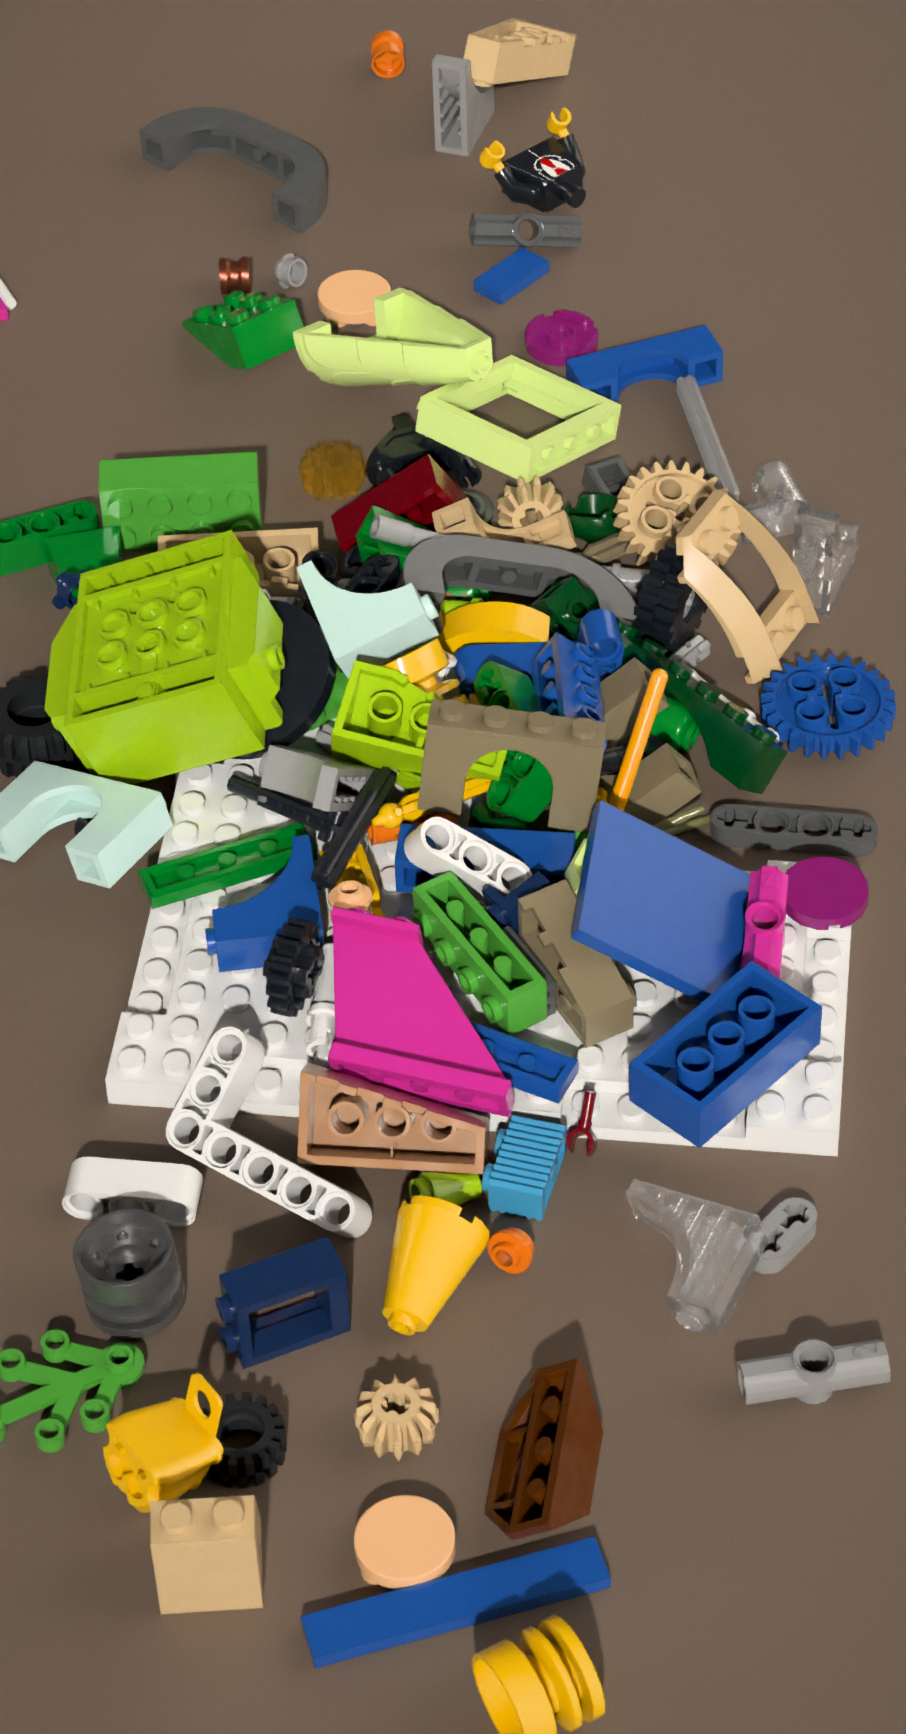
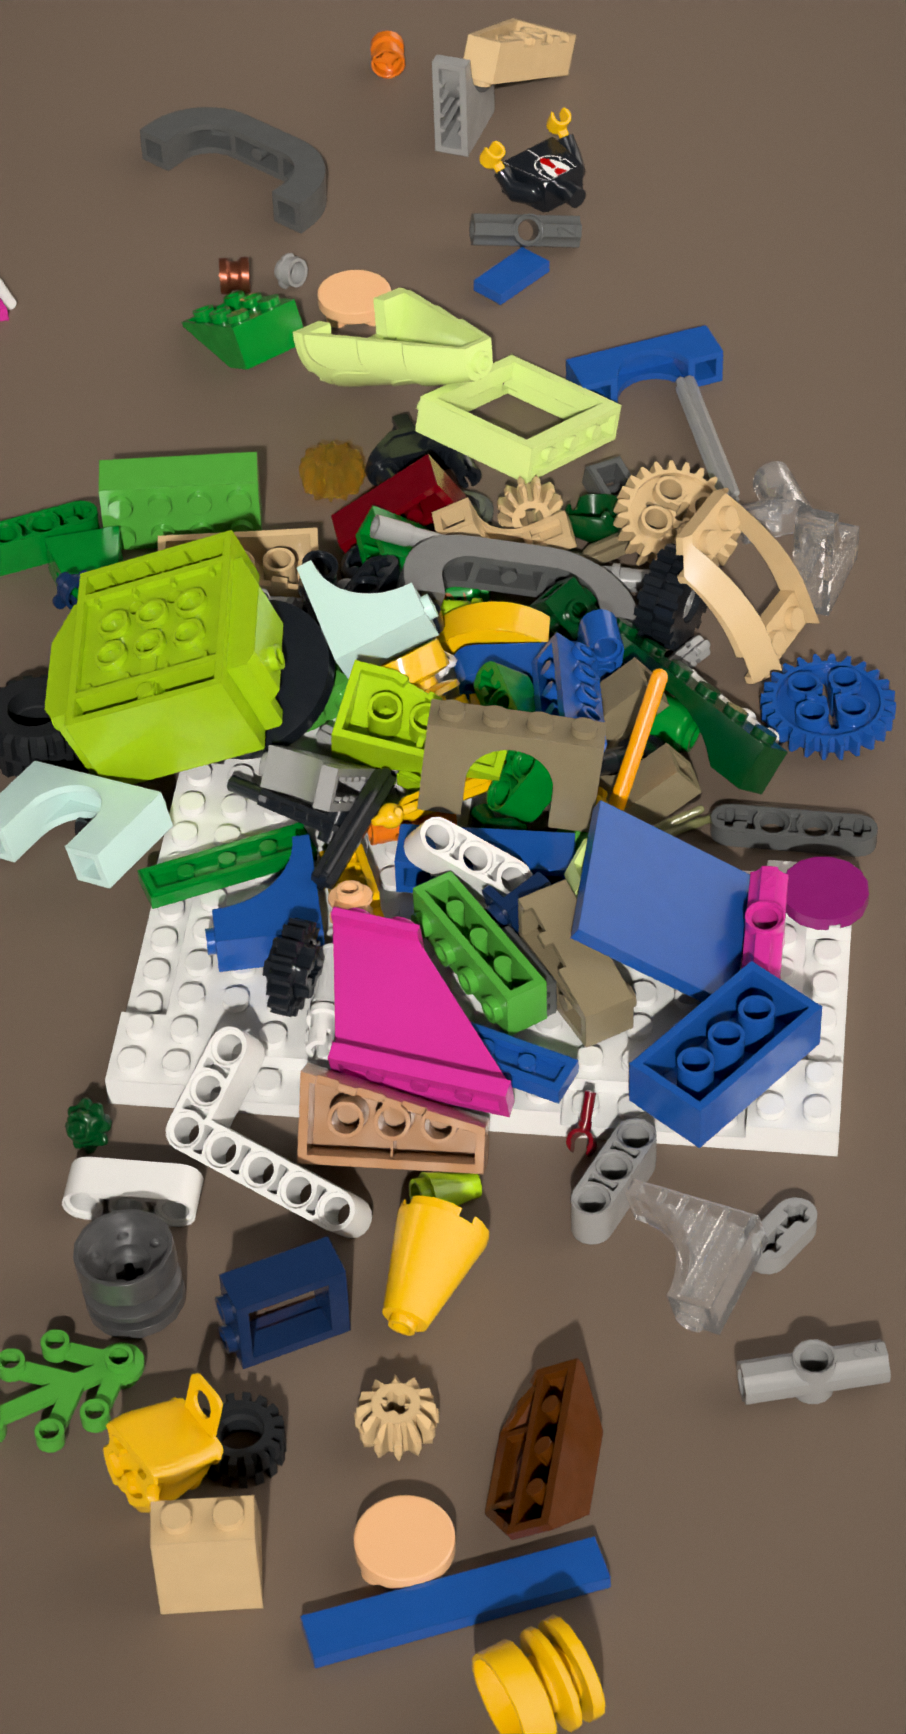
(87, 1125): none -> dark green plant
(511, 1250): orange plate -> none
(526, 1167): dark azure brick -> none
(560, 337): magenta tile -> none
(600, 1196): none -> light grey beam

